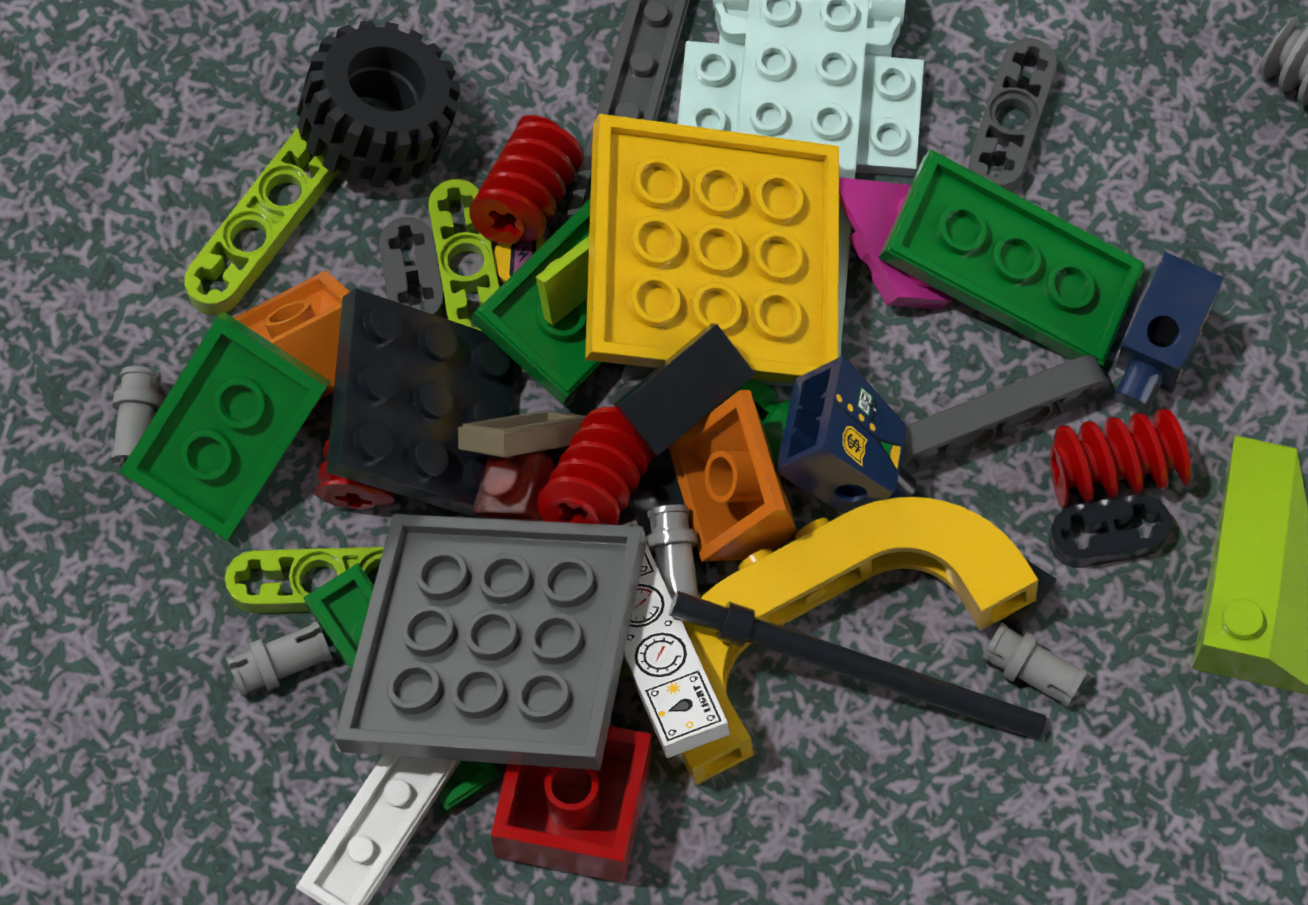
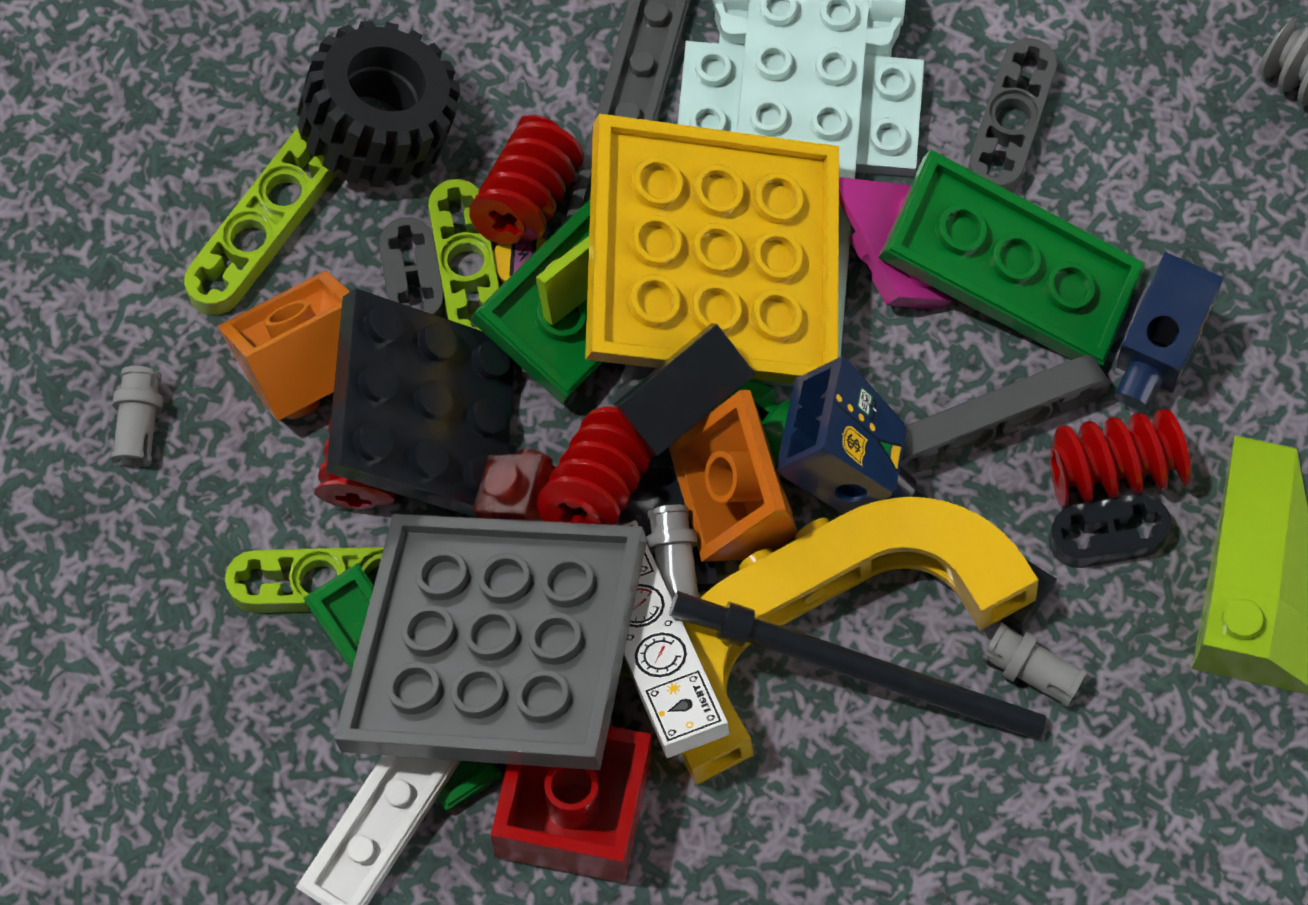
(224, 425): green plate -> none
(278, 658): light grey pin -> none
(519, 433): dark tan tile -> none

